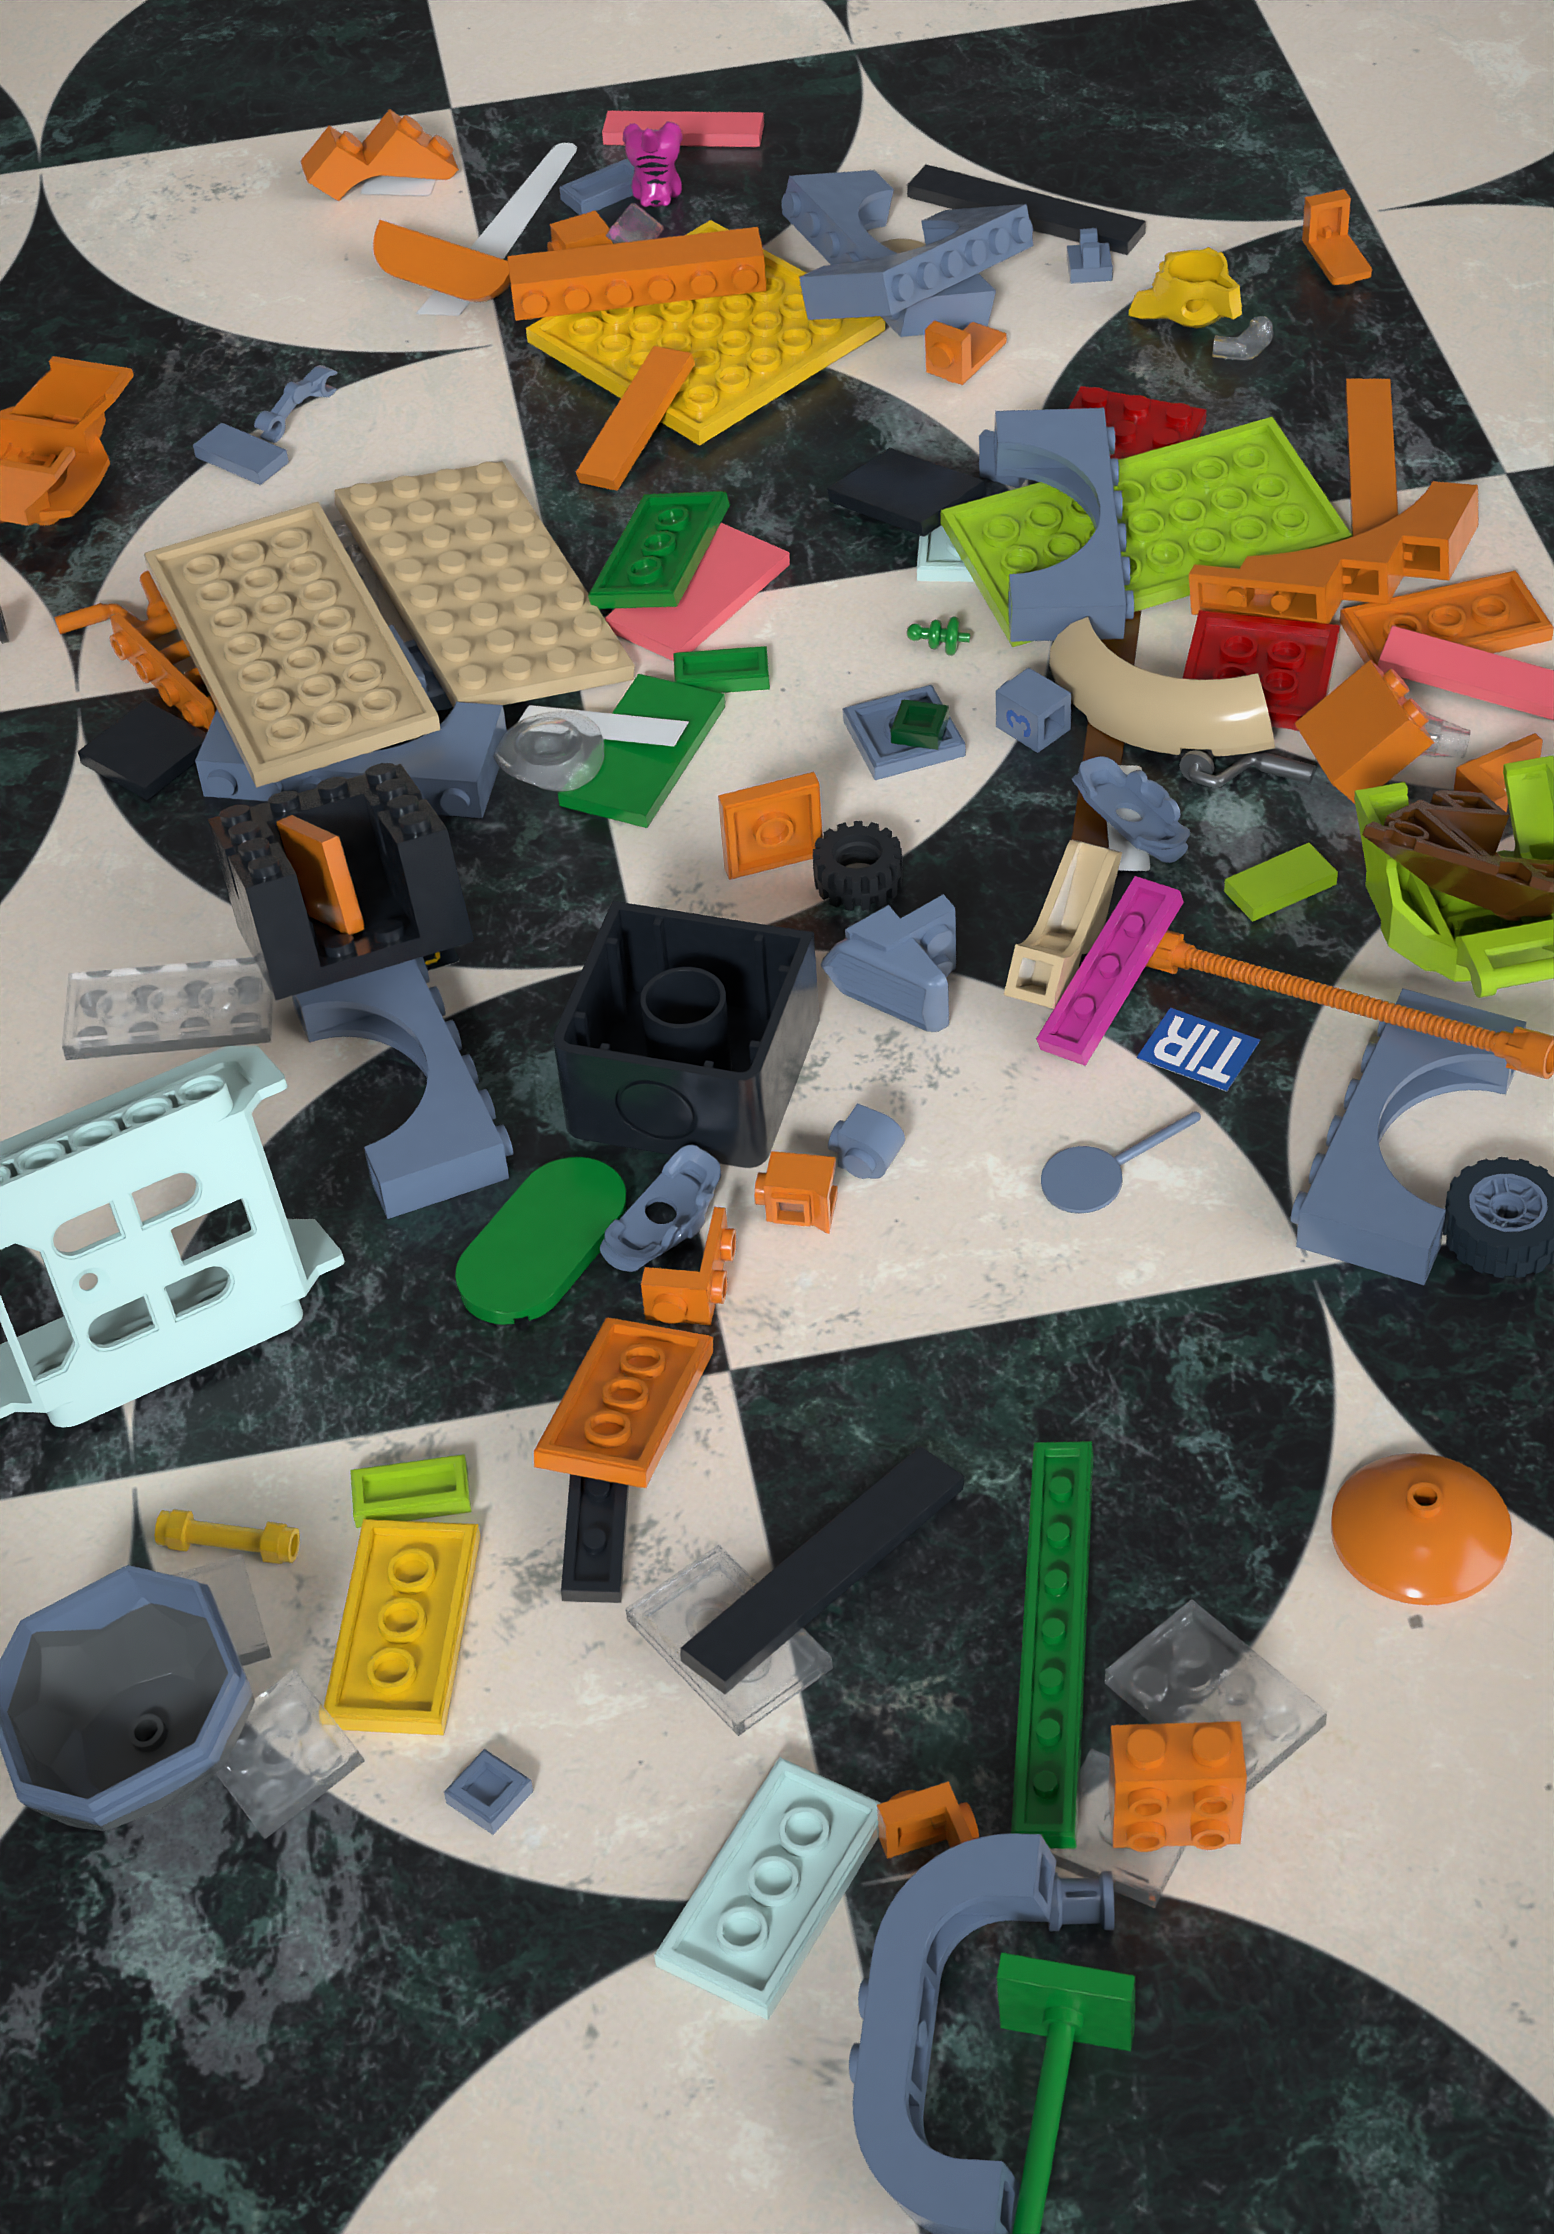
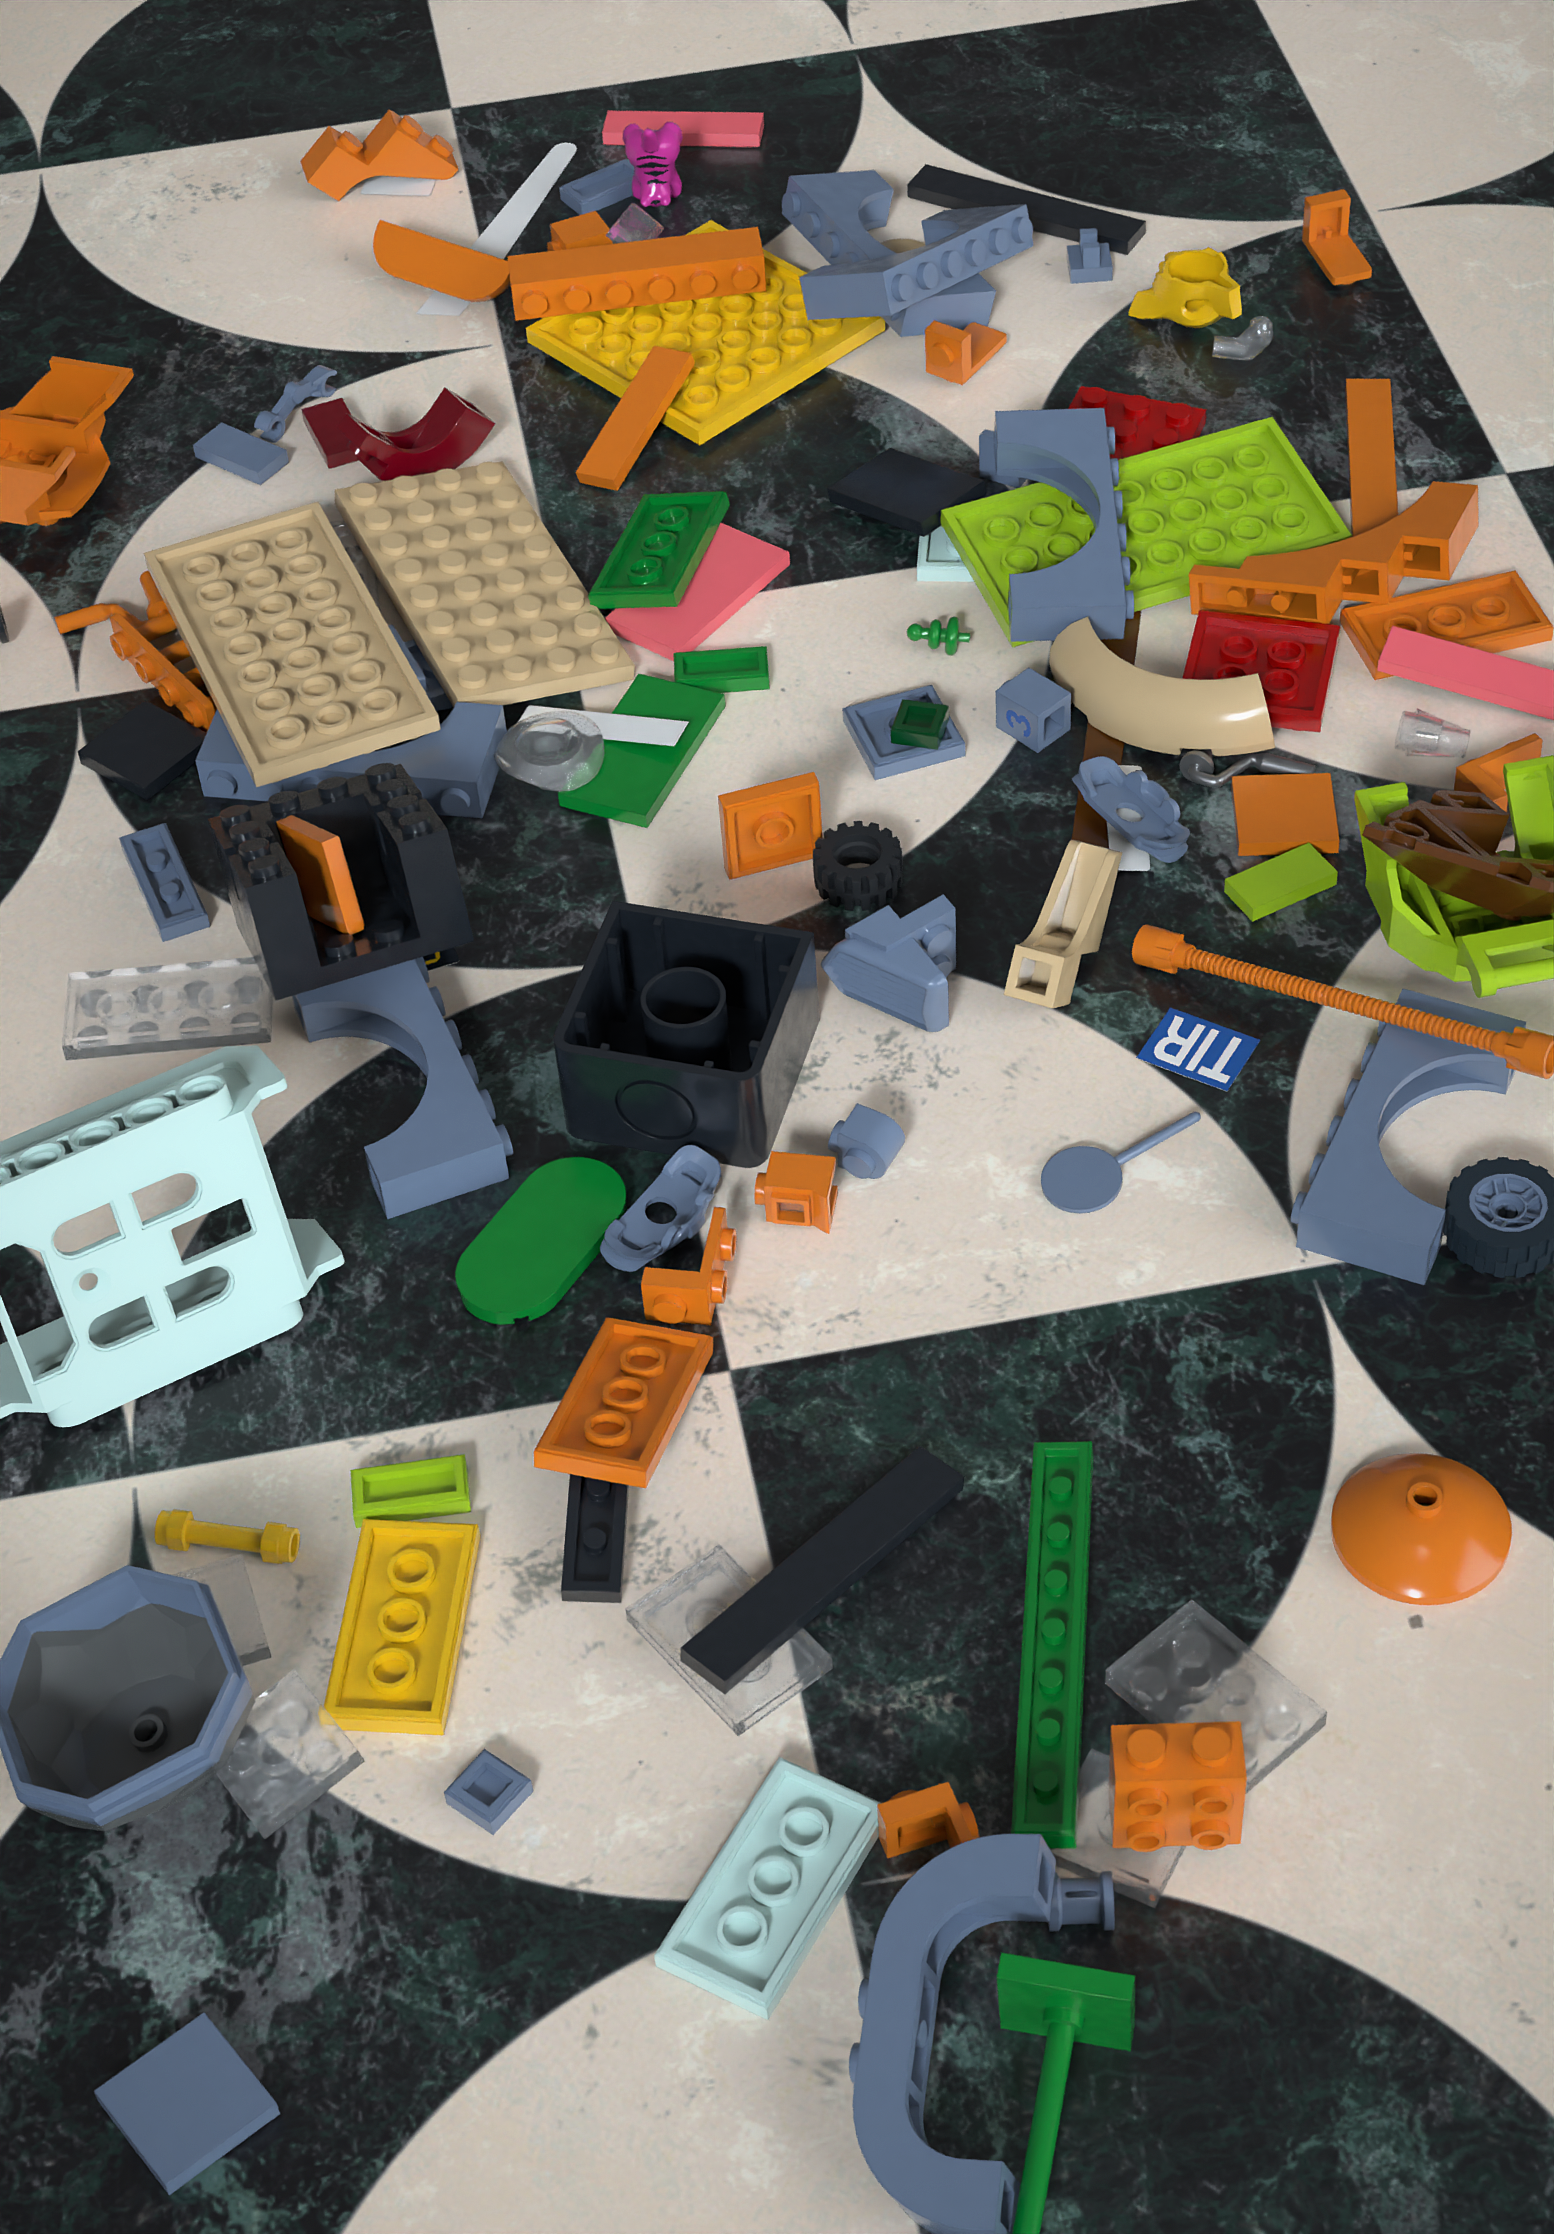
(164, 882): none -> sand blue tile
(187, 2103): none -> sand blue tile
(322, 425): none -> dark red tile
(436, 442): none -> dark red arch
(1110, 970): dark pink plate -> none
(1284, 813): none -> orange tile
(1365, 730): orange brick -> none

